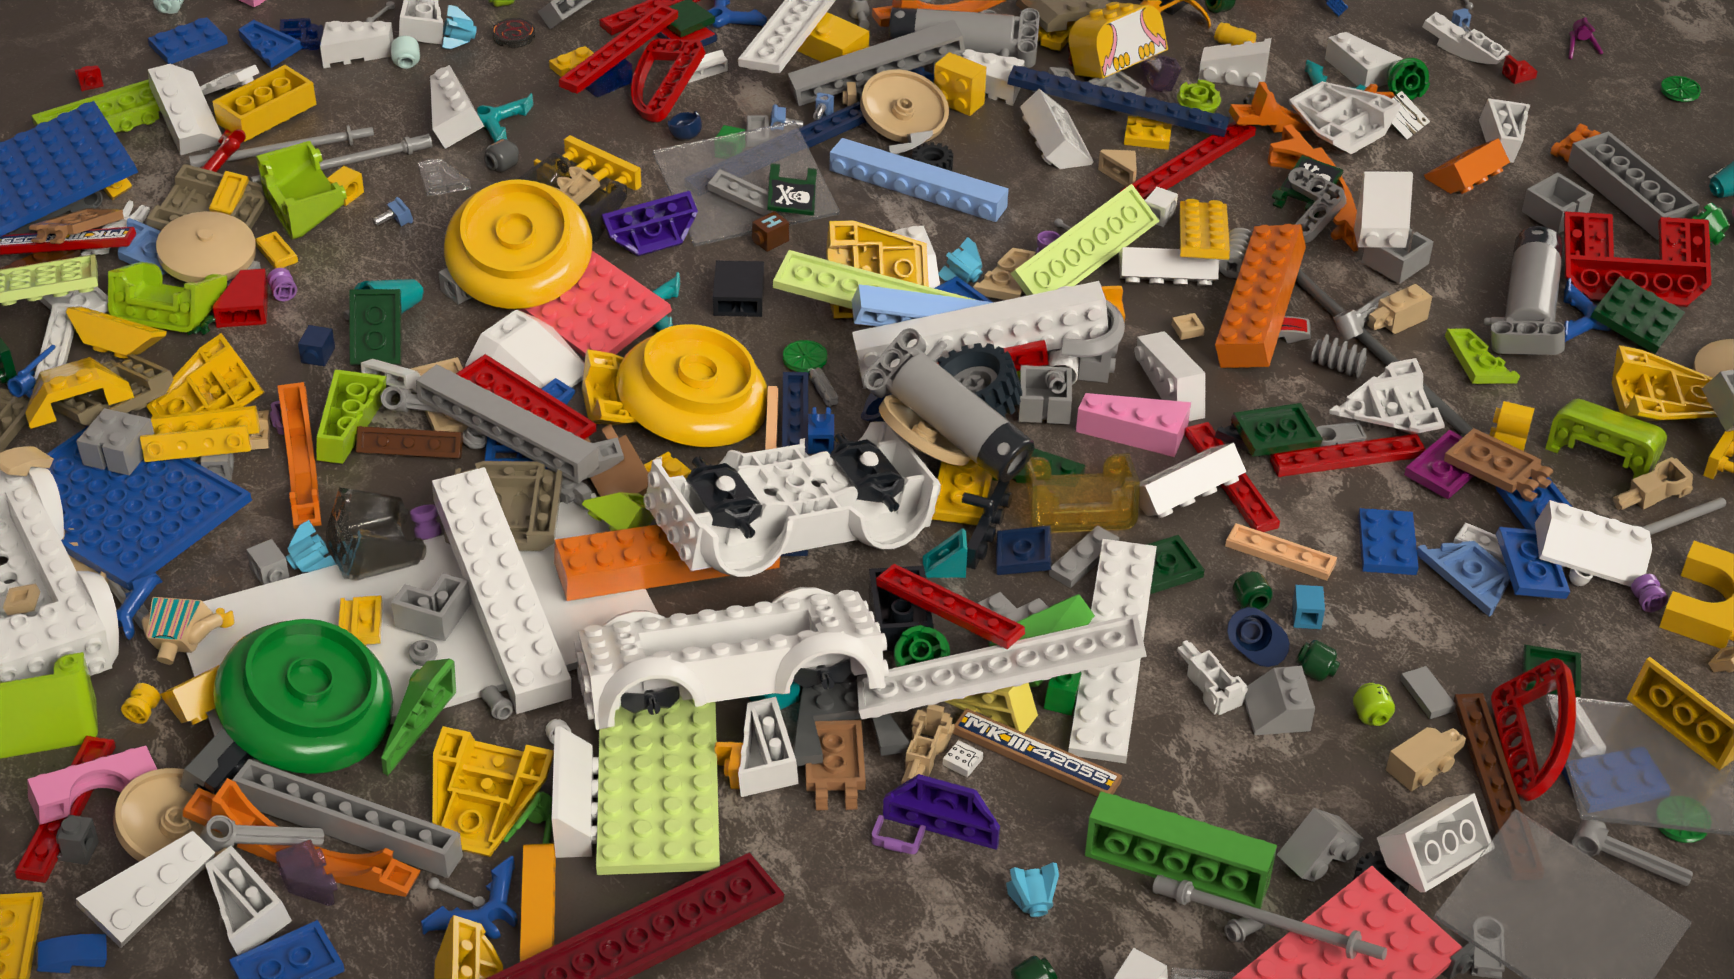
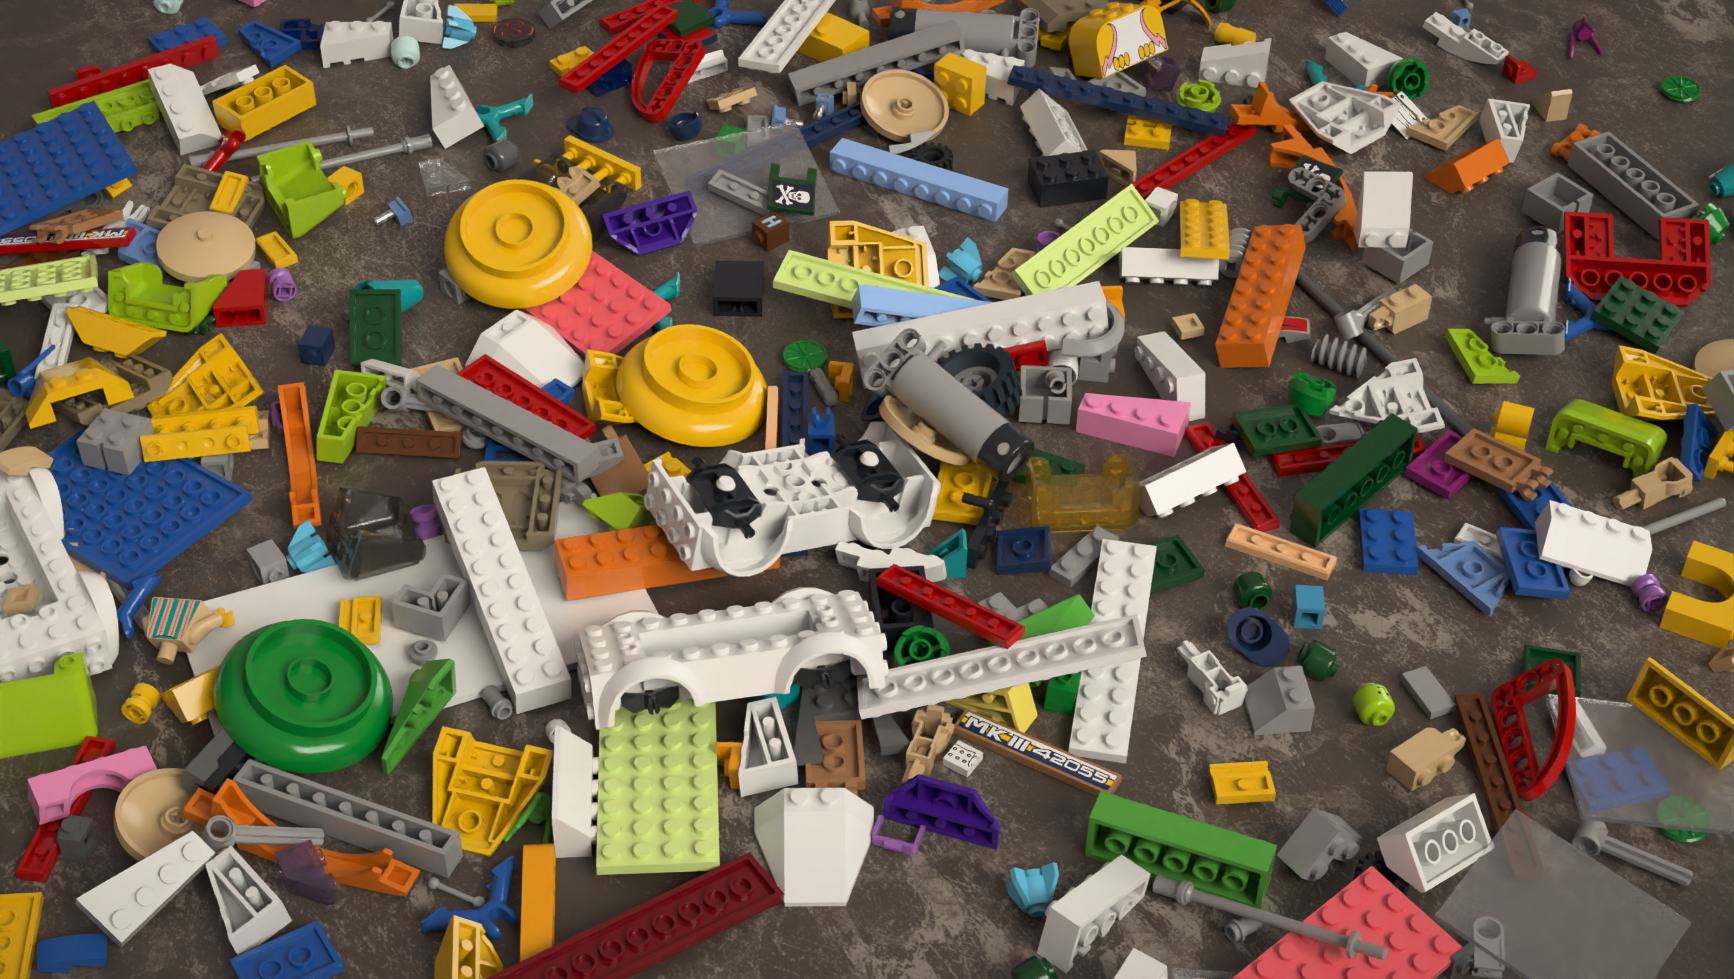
(134, 72): none -> red plate
(480, 12): none -> yellow tile
(591, 125): none -> dark blue piece
(736, 96): none -> tan plate
(814, 843): none -> white wedge
(843, 377): none -> light orange bracket
(863, 559): none -> white slope
(1067, 178): none -> black brick
(1090, 910): none -> white wedge
(1241, 782): none -> yellow plate
(1312, 393): none -> green cone
(1352, 480): none -> dark green brick
(1444, 129): none -> tan wing
(1553, 105): none -> tan slope
(1696, 440): none -> blue wing

